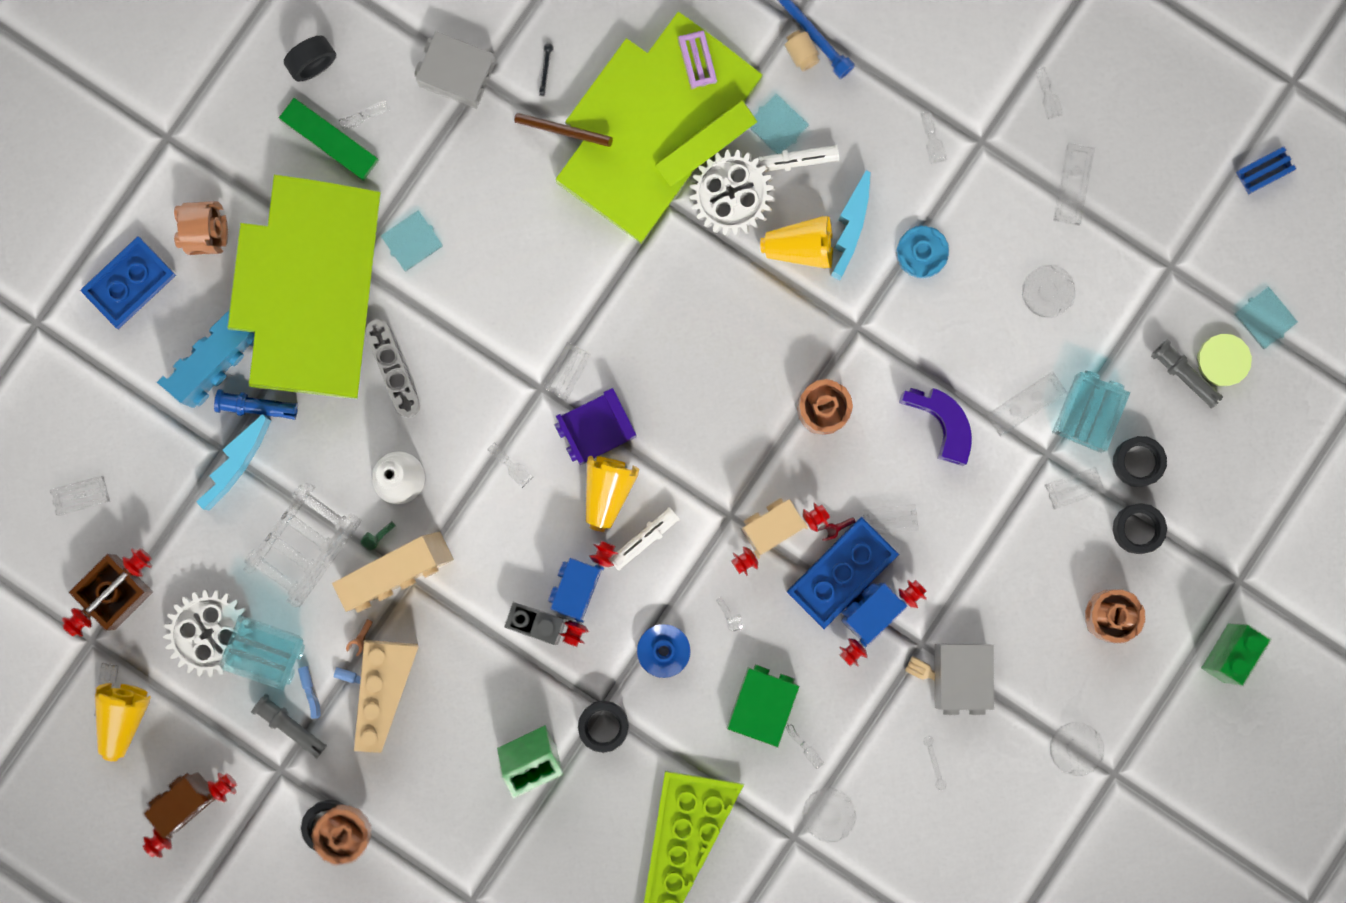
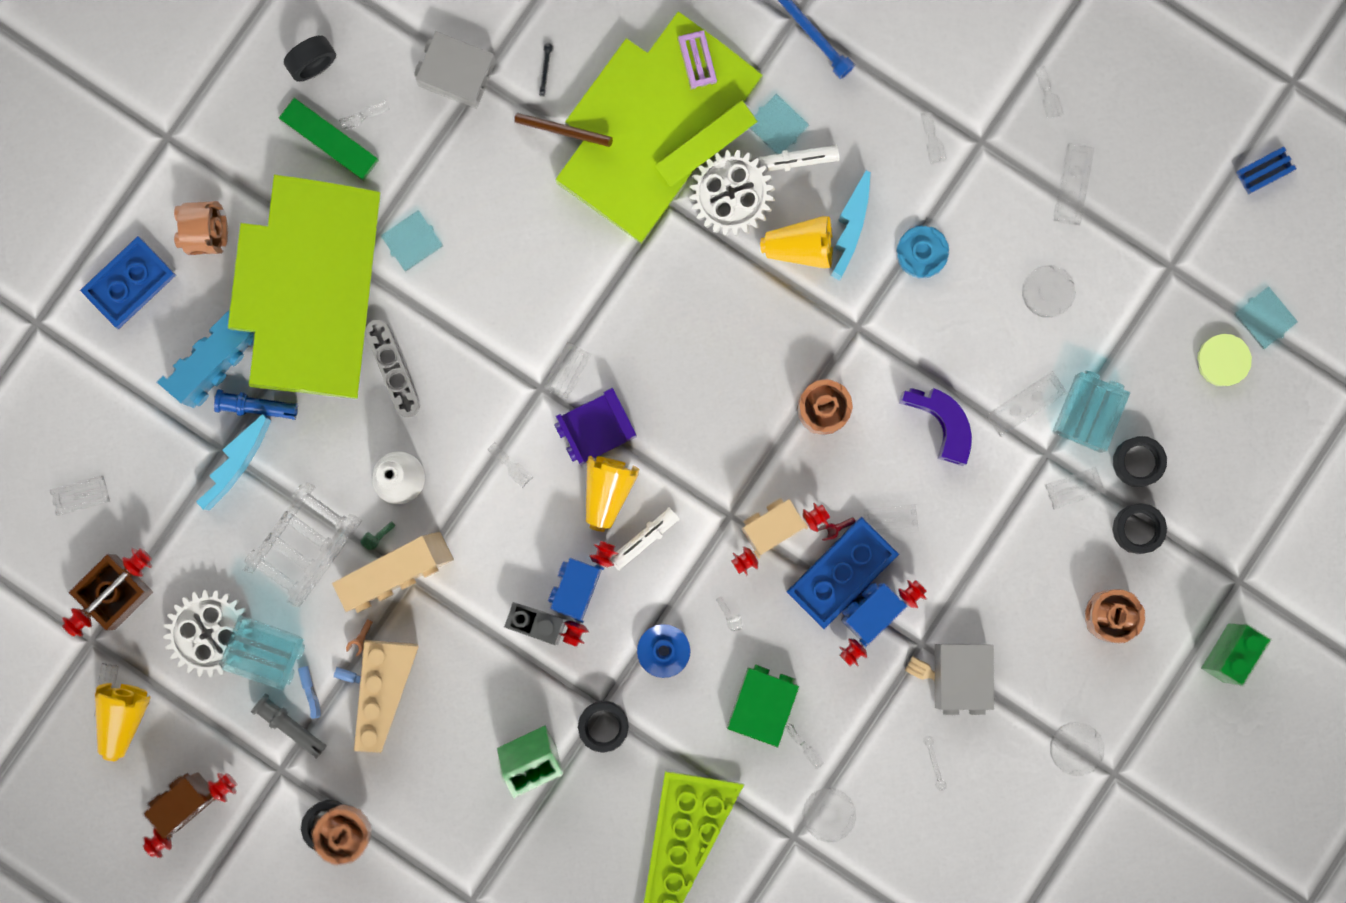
(802, 50): tan brick -> none
(1178, 365): dark grey pin -> none

